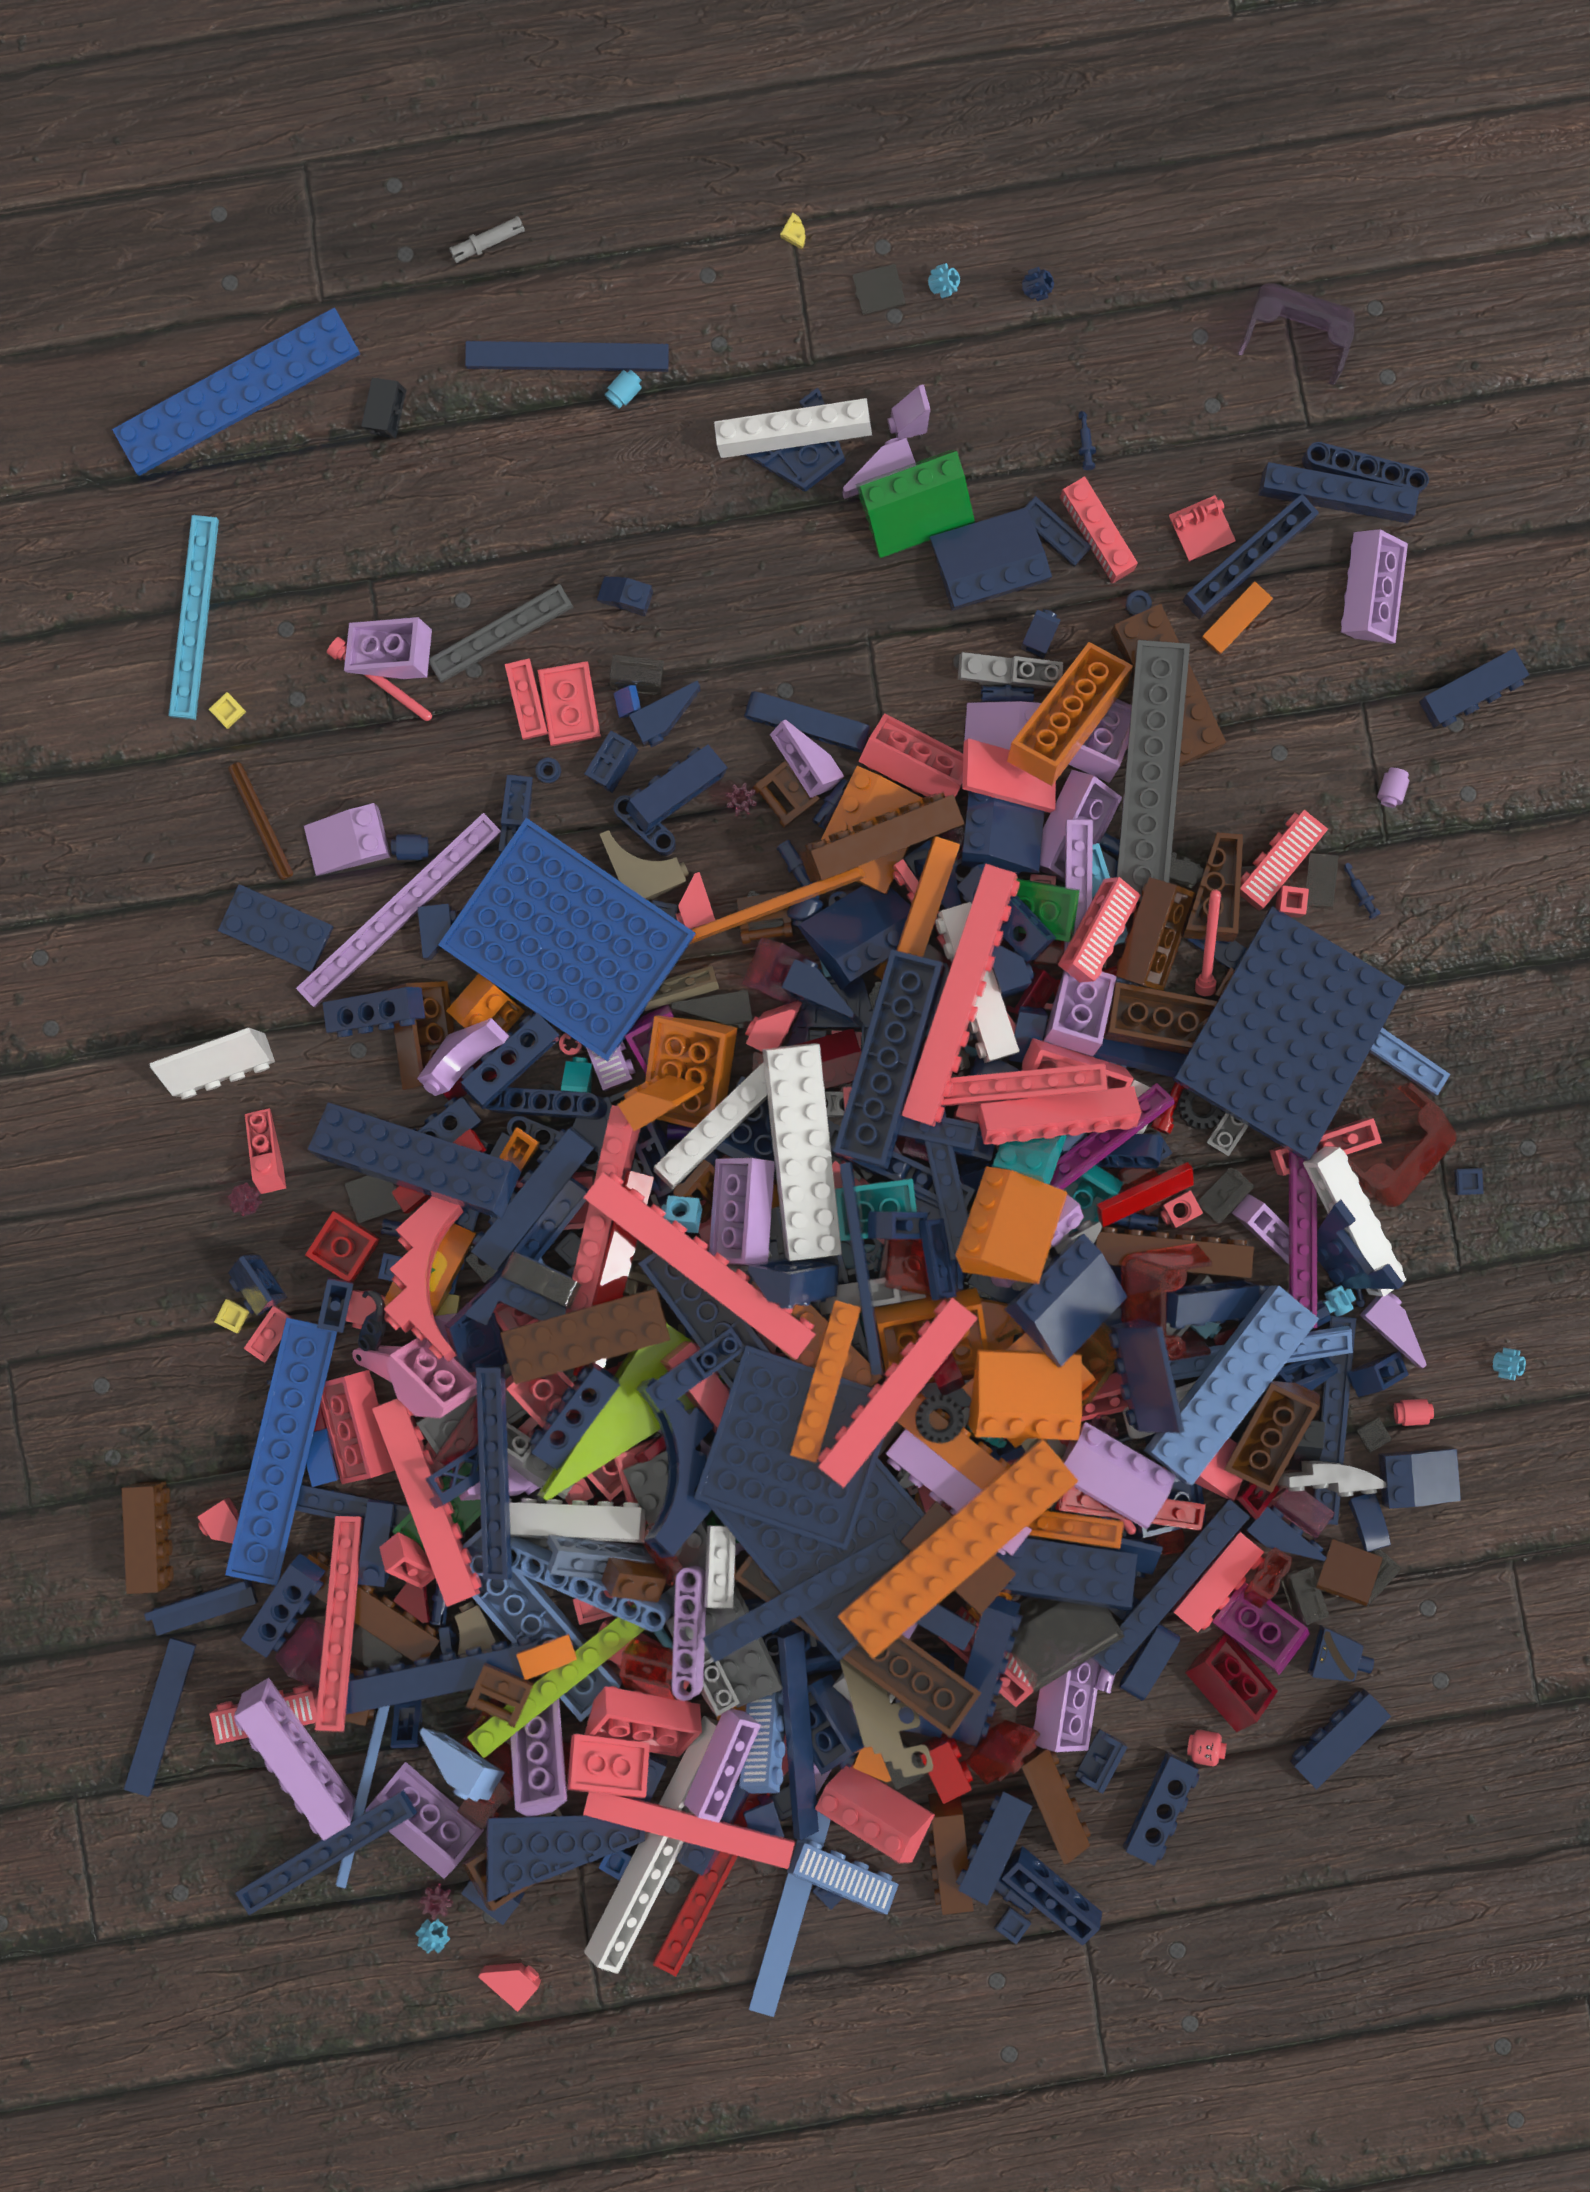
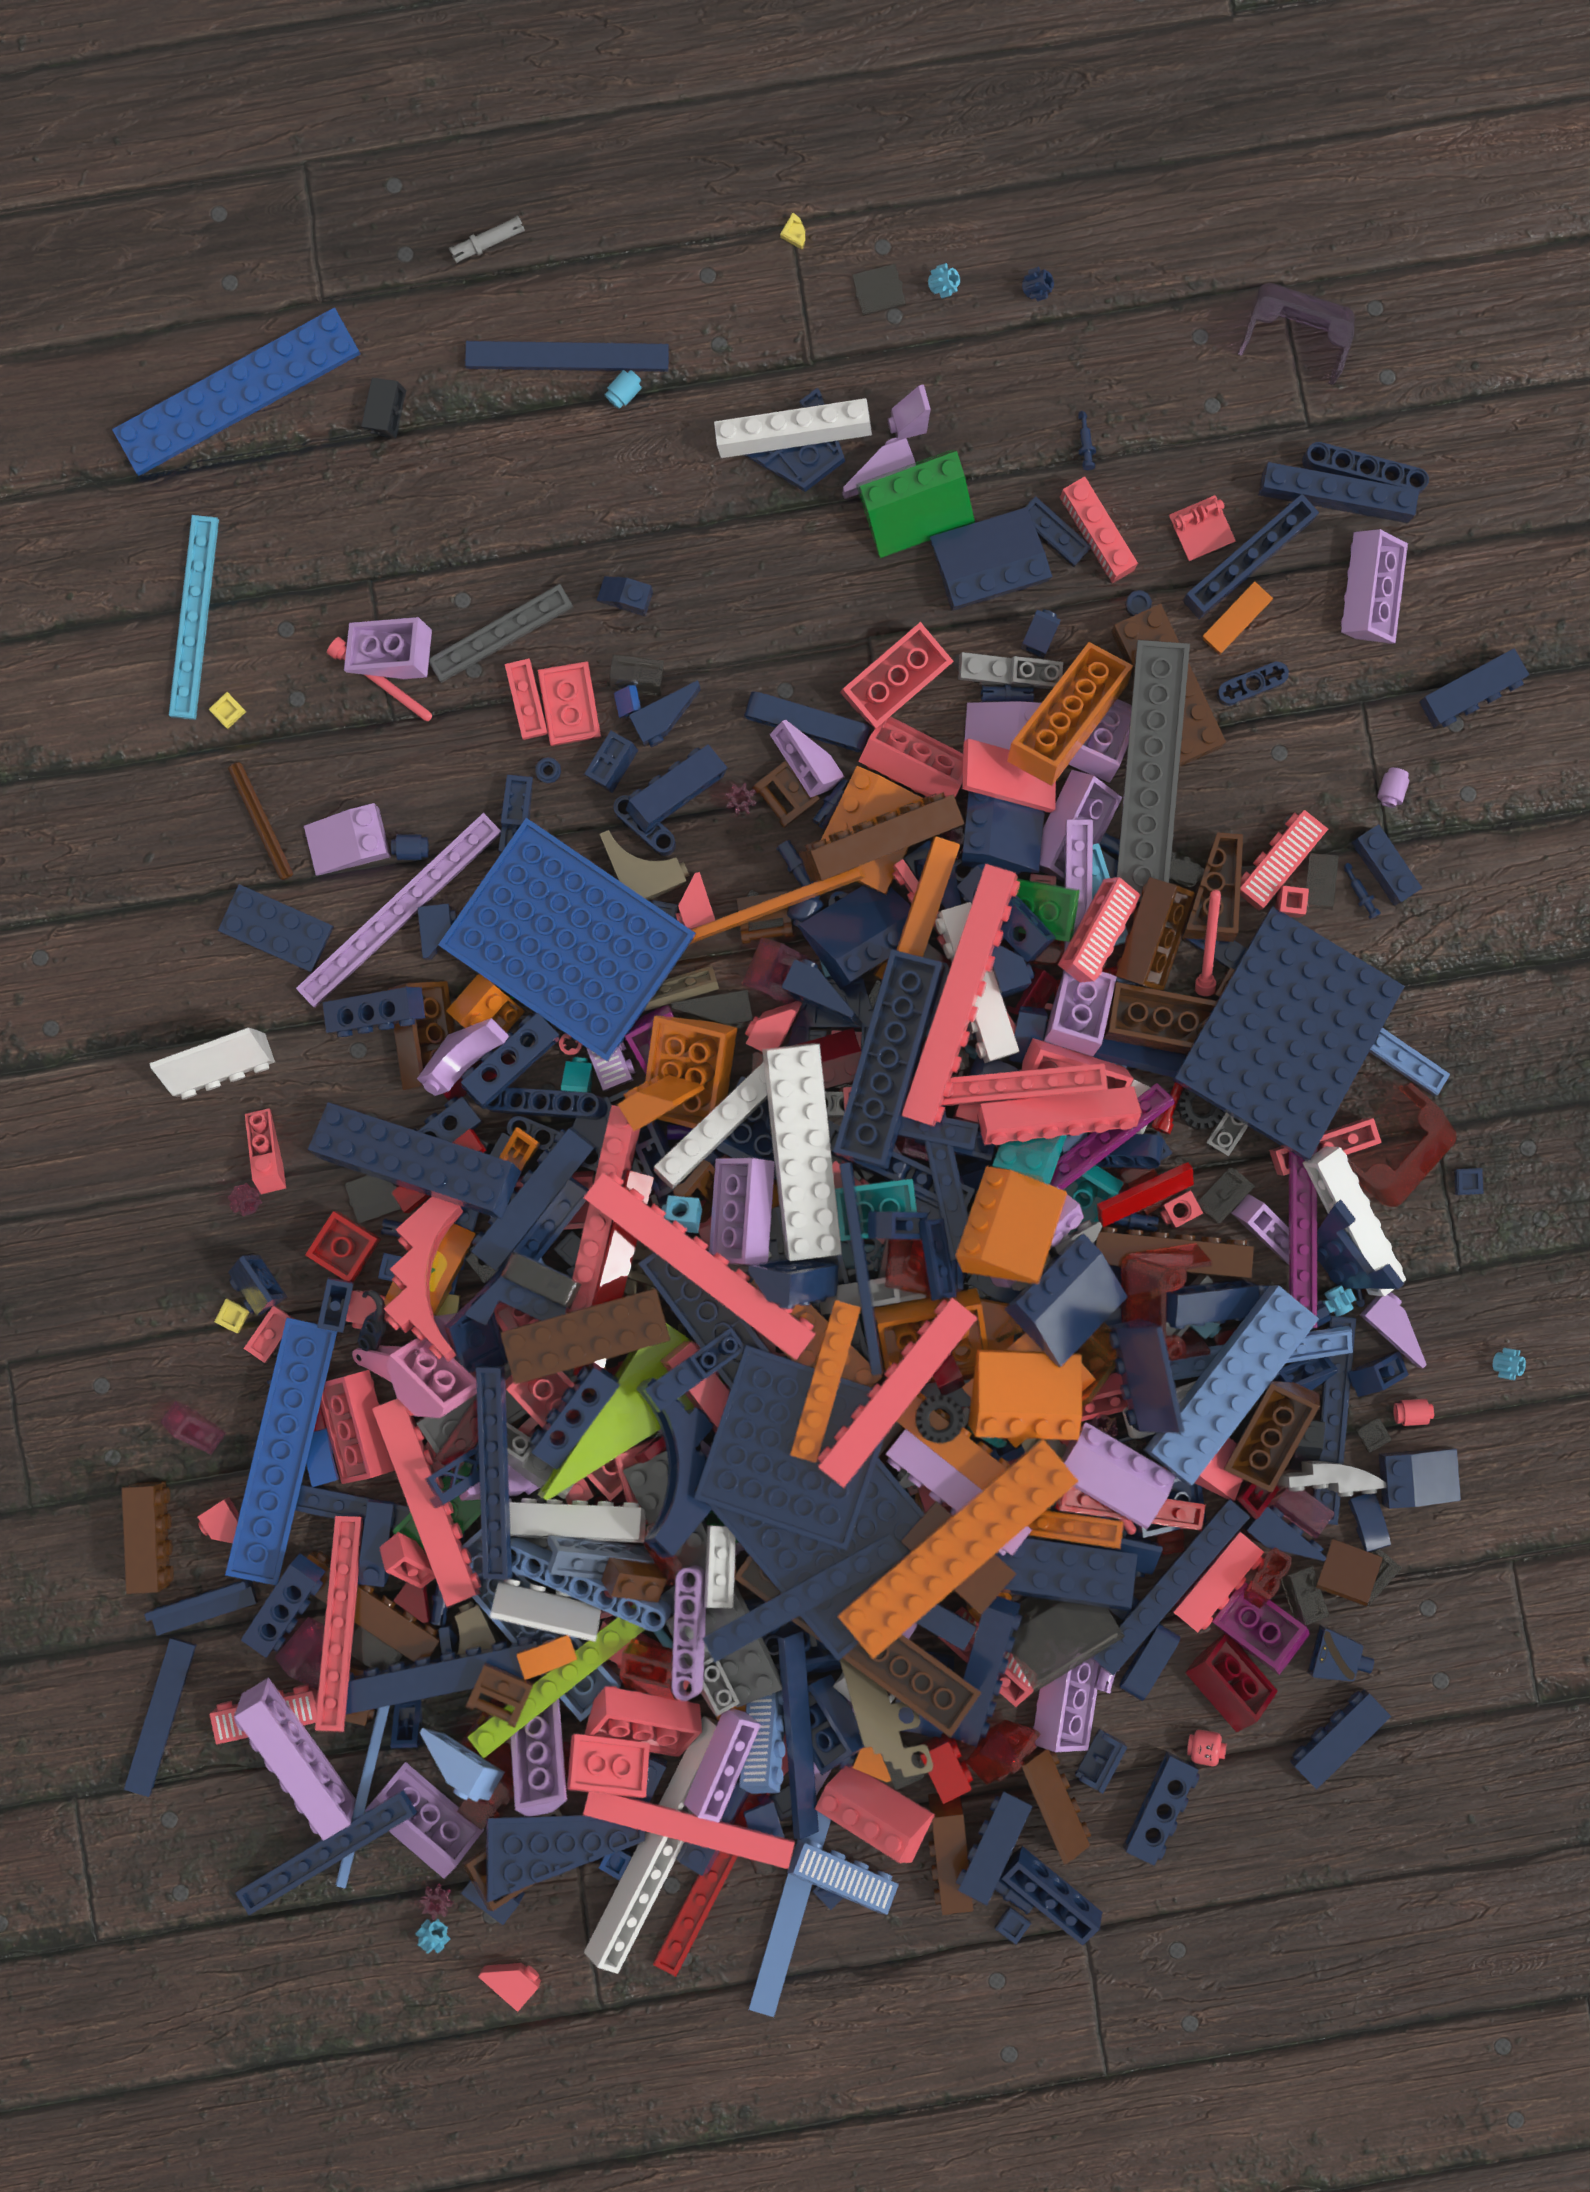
(192, 1428): none -> clear pink slope
(545, 1610): none -> white slope
(896, 676): none -> coral slope
(1272, 683): none -> dark blue beam
(1386, 865): none -> dark blue brick

